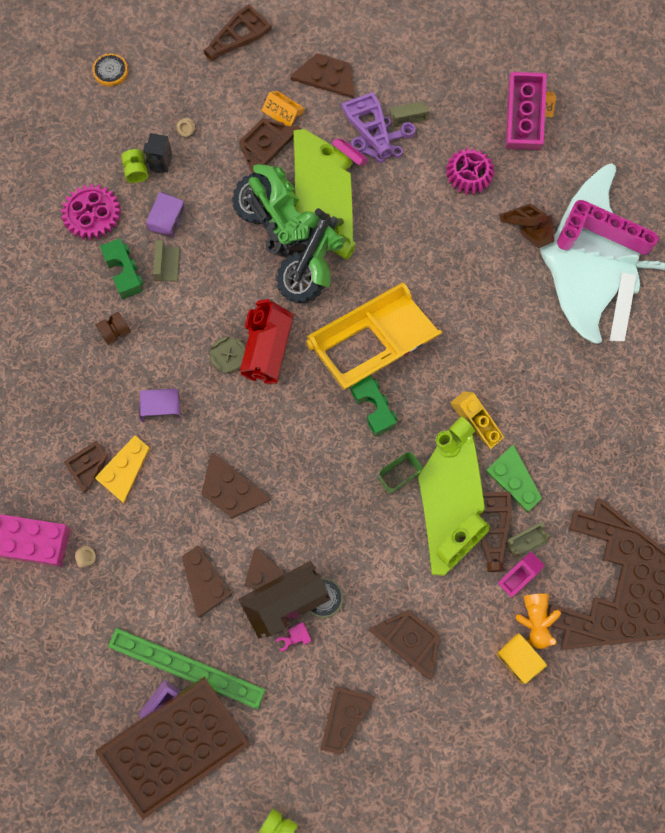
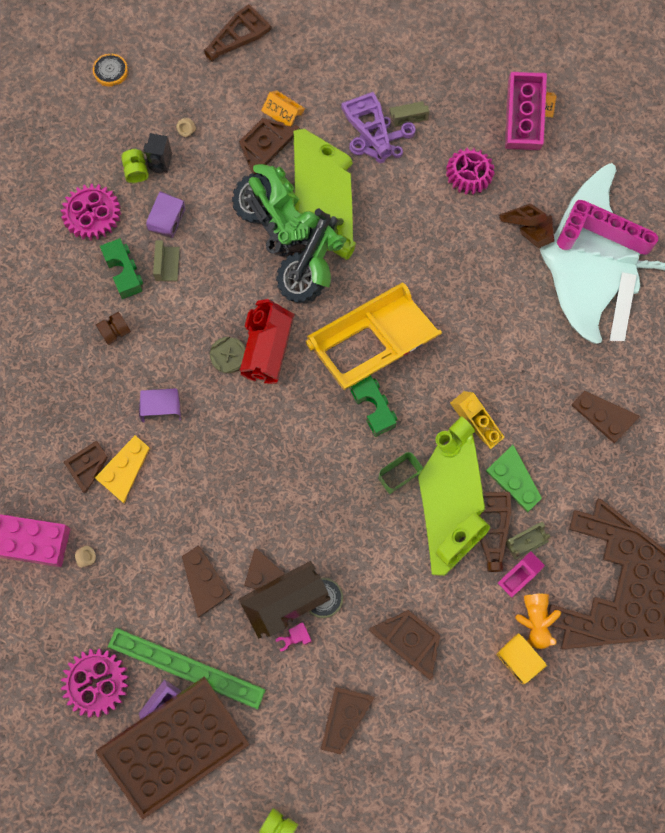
(101, 700): none -> dark pink gear
(230, 489): reddish brown wing -> none
(326, 74): reddish brown wing -> none
(350, 151): dark pink tile -> none
(604, 415): none -> reddish brown wing

